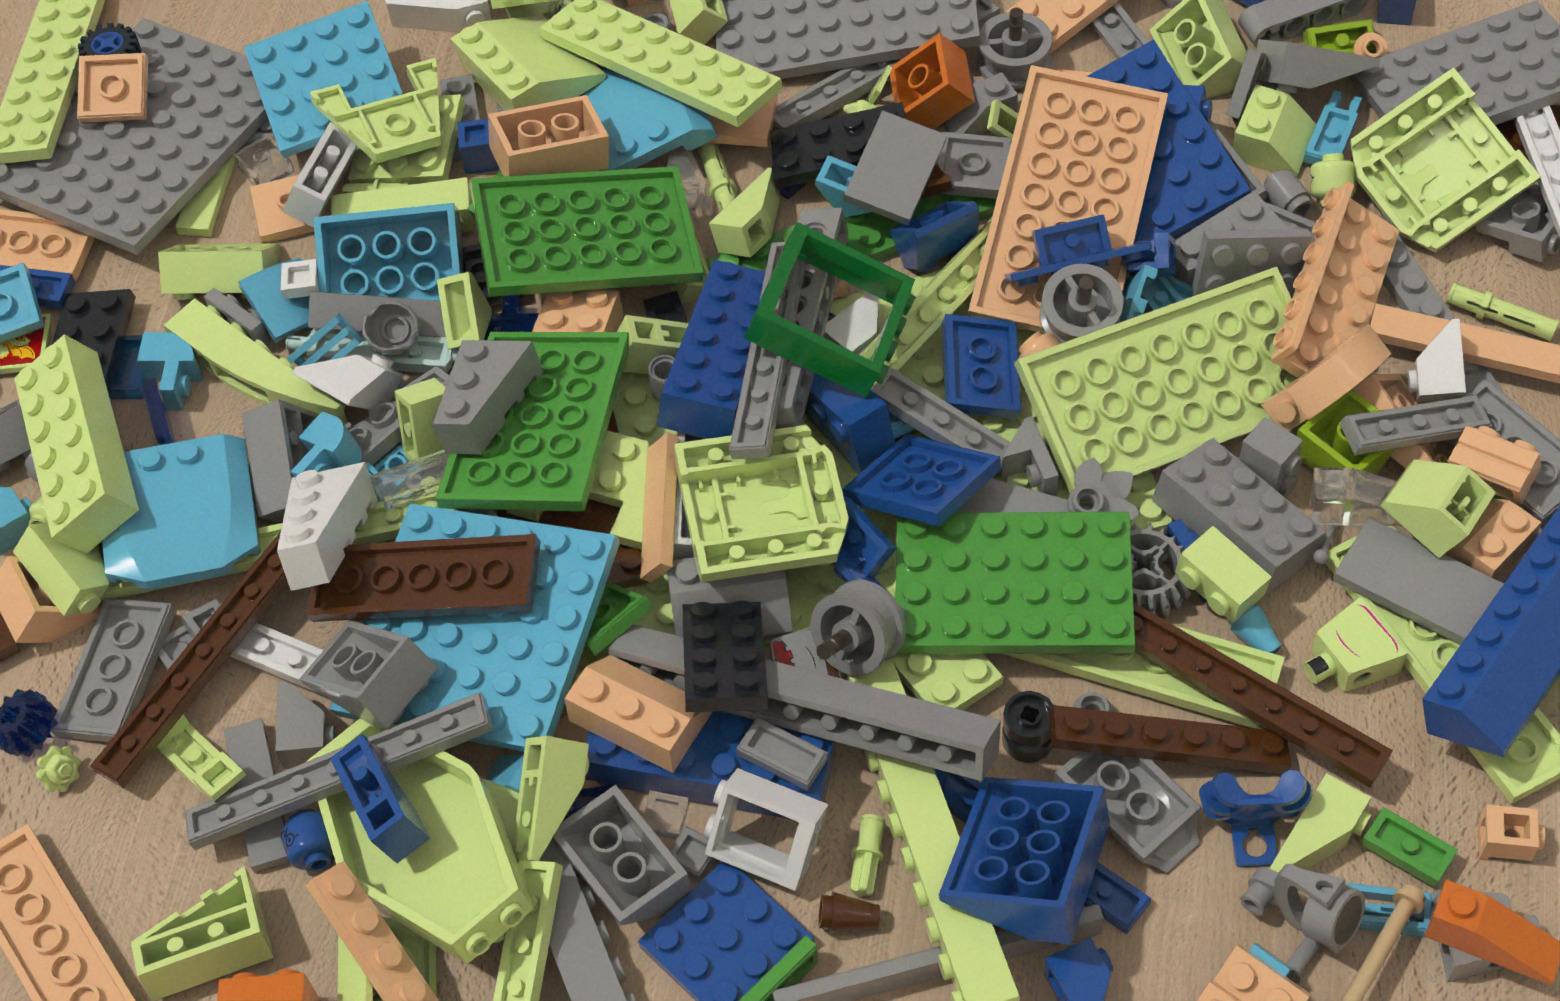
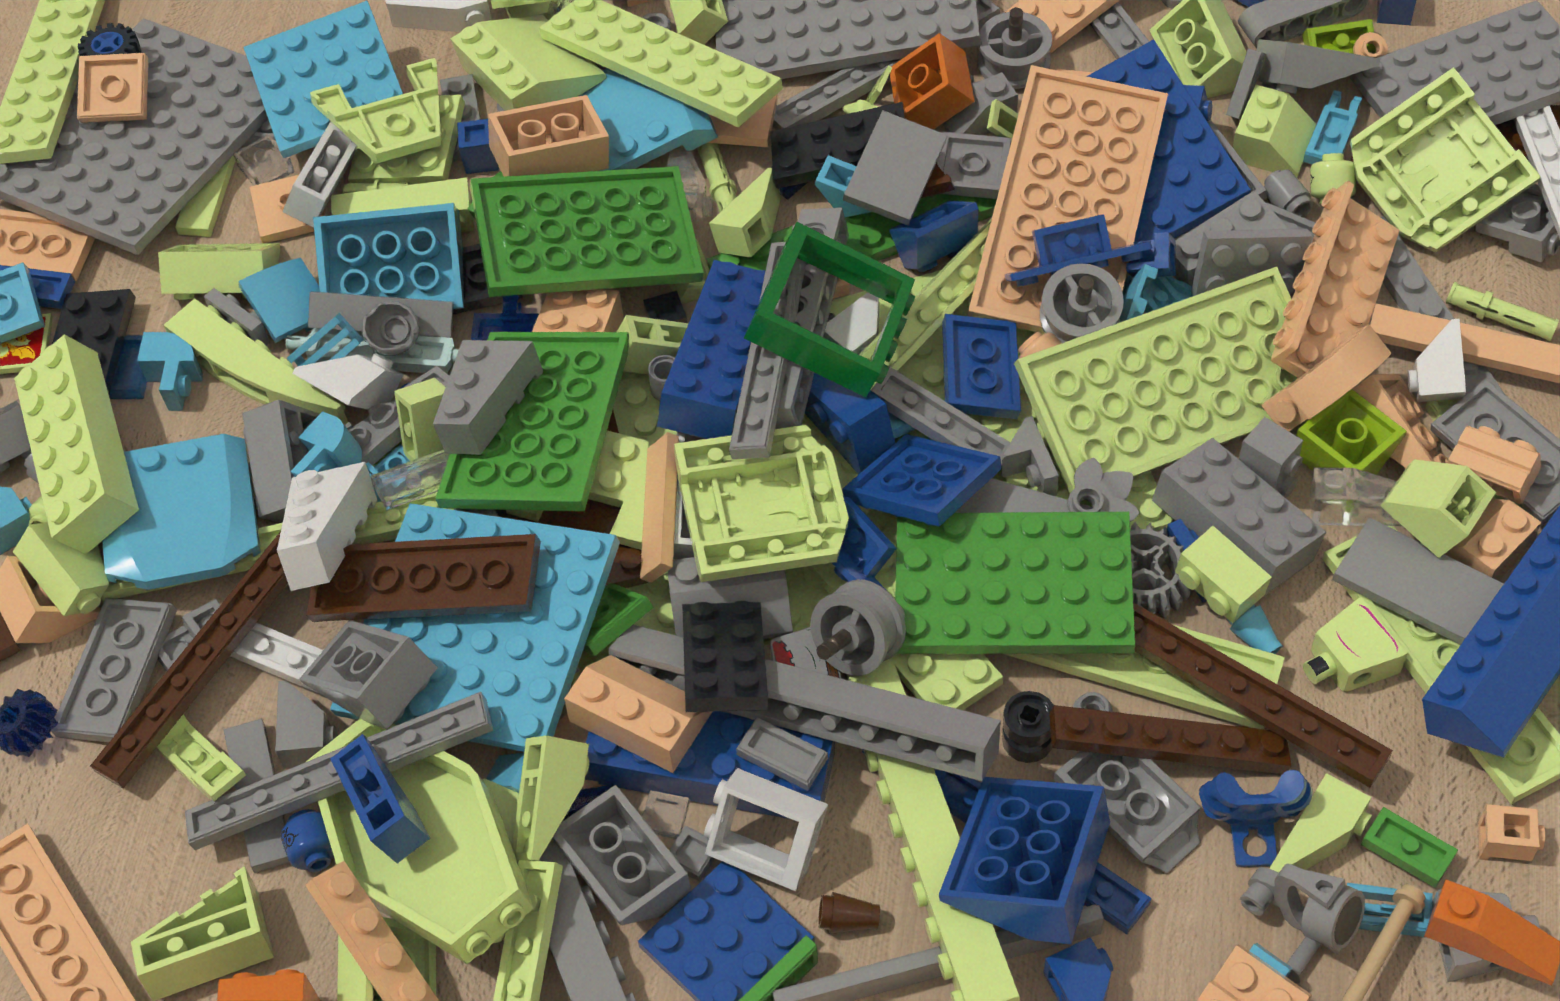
(58, 768): yellowish green plant -> none
(158, 413): clear blue tile -> none
(299, 278): white plate -> none
(463, 309): yellowish green slope -> none
(867, 855): yellowish green axle -> none
(1321, 556): light grey hinge -> none
(1413, 424): light grey tile -> none

